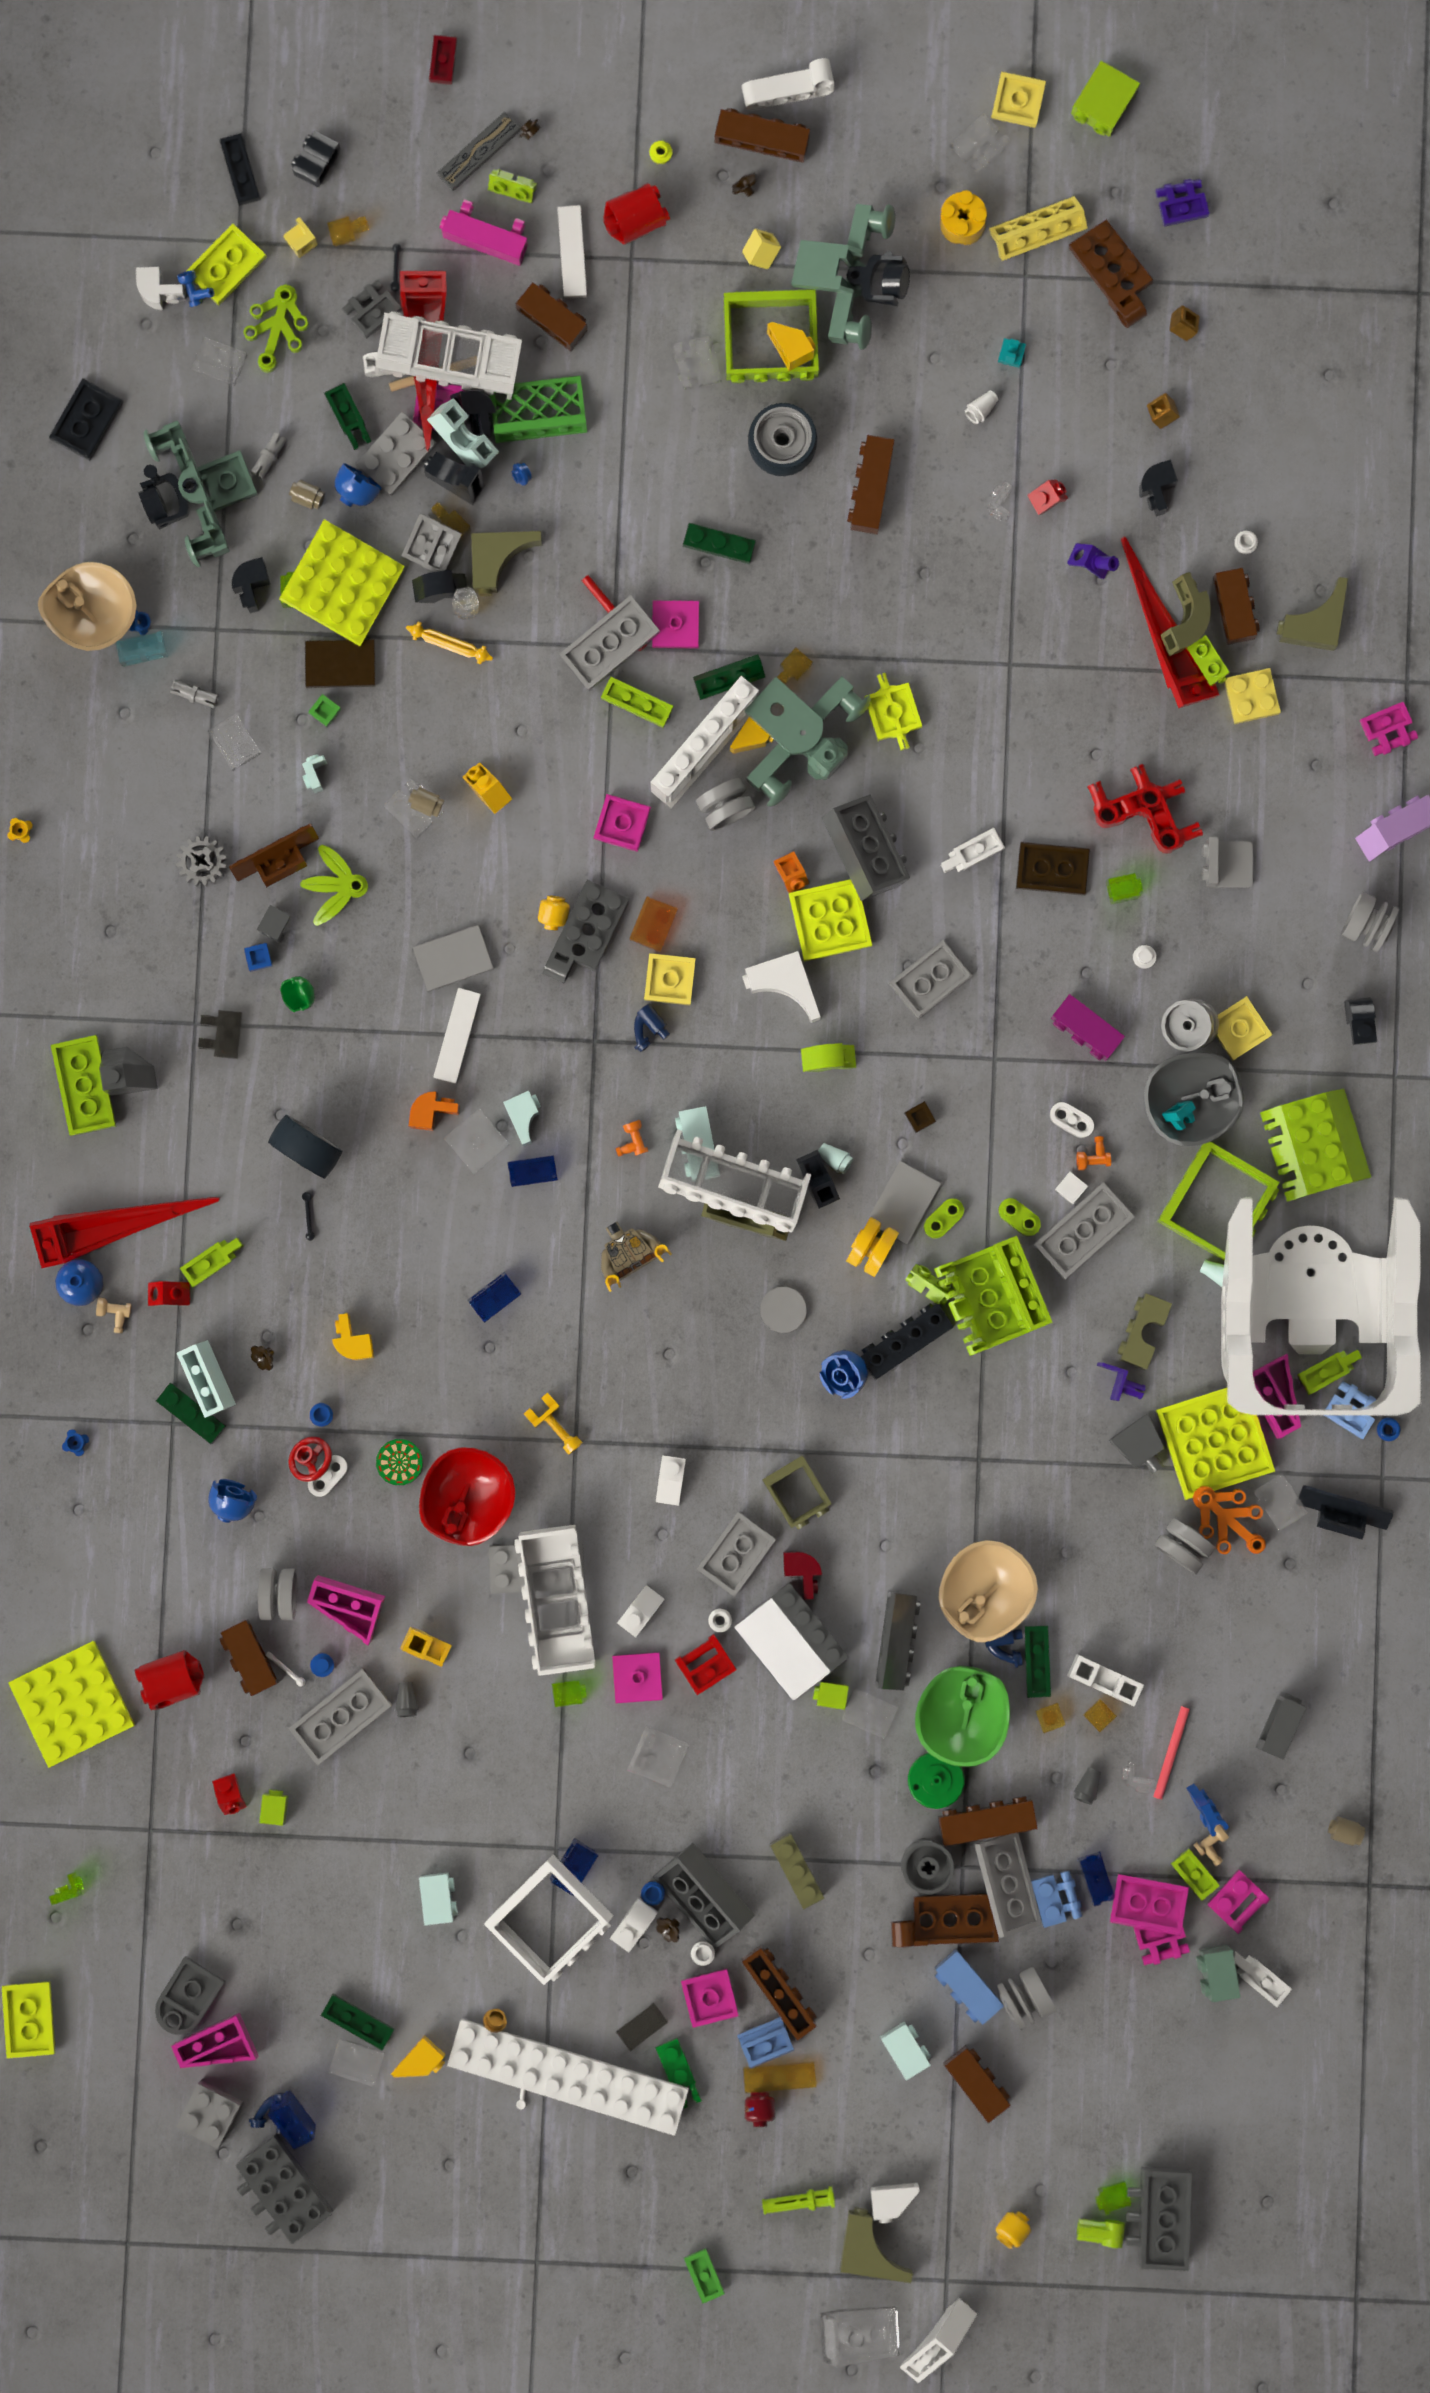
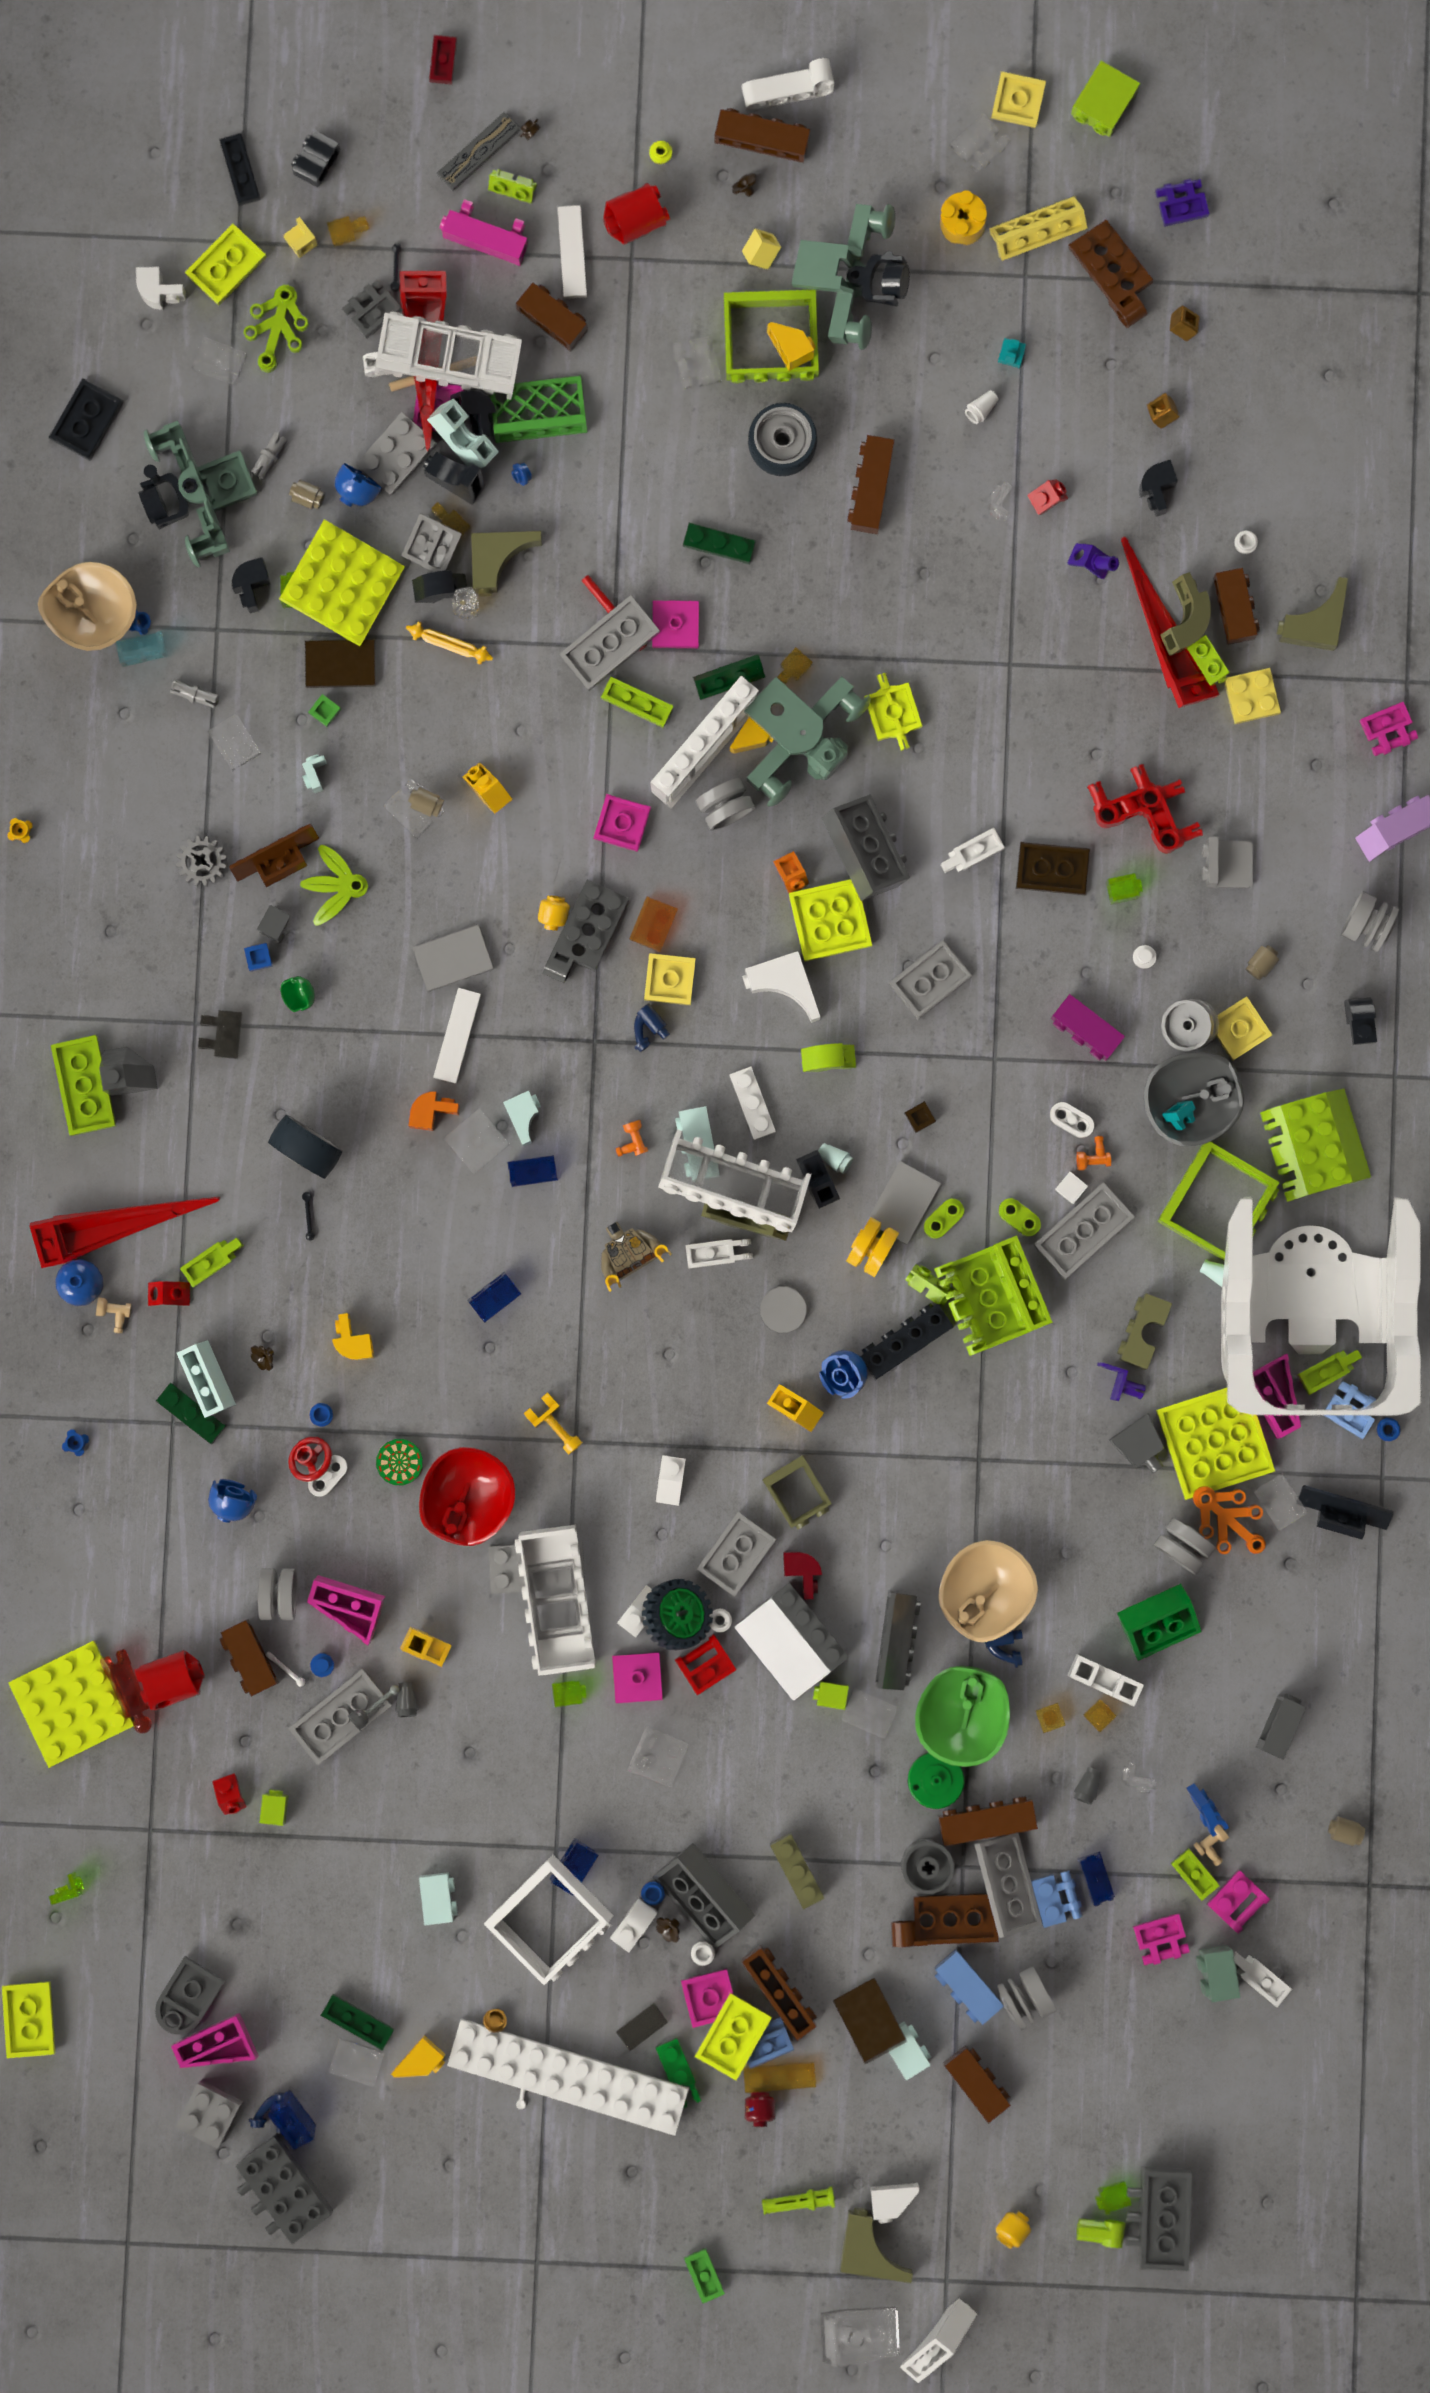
(127, 1690): none -> clear red plate
(195, 295): blue piece -> none
(346, 413): dark green hinge -> none
(360, 1717): none -> hinge
(661, 1614): none -> wheel
(715, 1253): none -> white hinge
(733, 2036): none -> neon yellow plate
(752, 1103): none -> white plate
(795, 1408): none -> yellow slope
(870, 2021): none -> dark brown tile
(1037, 1661): dark green plate -> none
(1149, 1904): dark pink plate -> none
(1159, 1622): none -> green slope
(1171, 1752): coral bar -> none
(1262, 962): none -> dark tan brick

